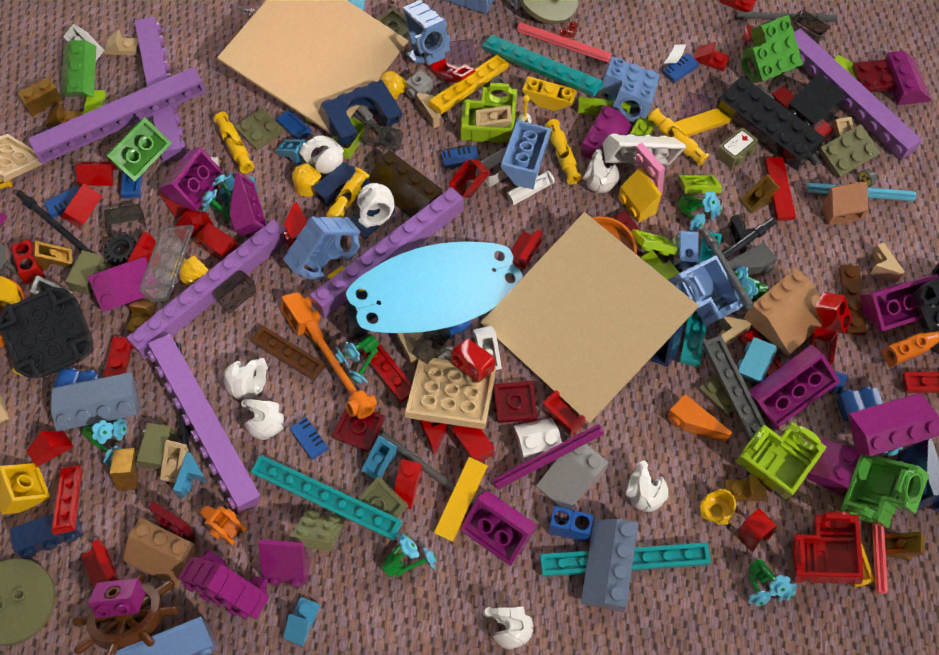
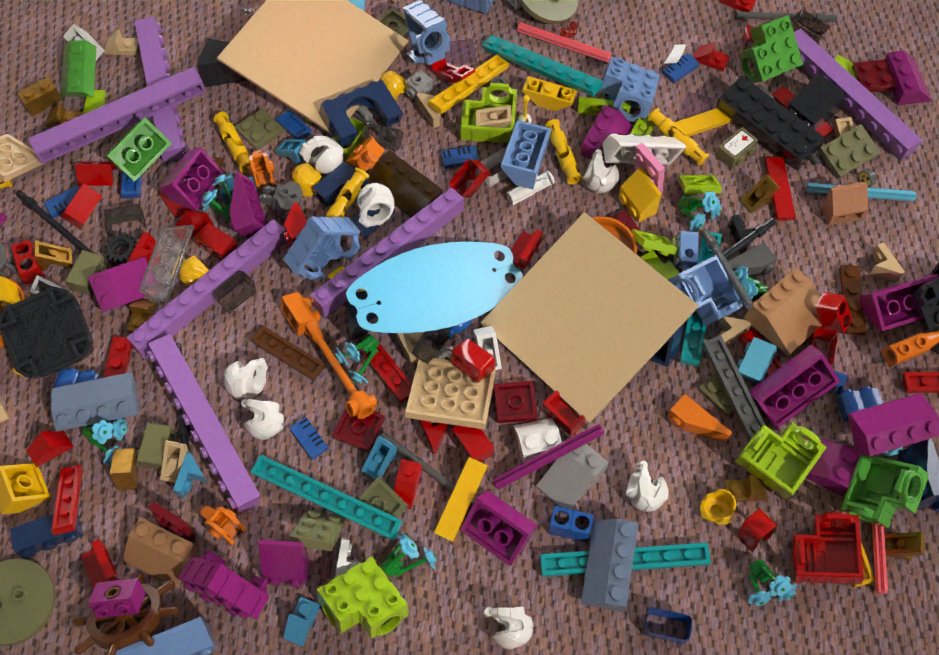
(212, 70): none -> black slope
(261, 169): none -> orange hinge
(282, 198): none -> dark grey hinge
(340, 561): none -> light grey slope
(364, 598): none -> lime piece
(366, 154): none -> orange hinge
(670, 615): none -> blue piece

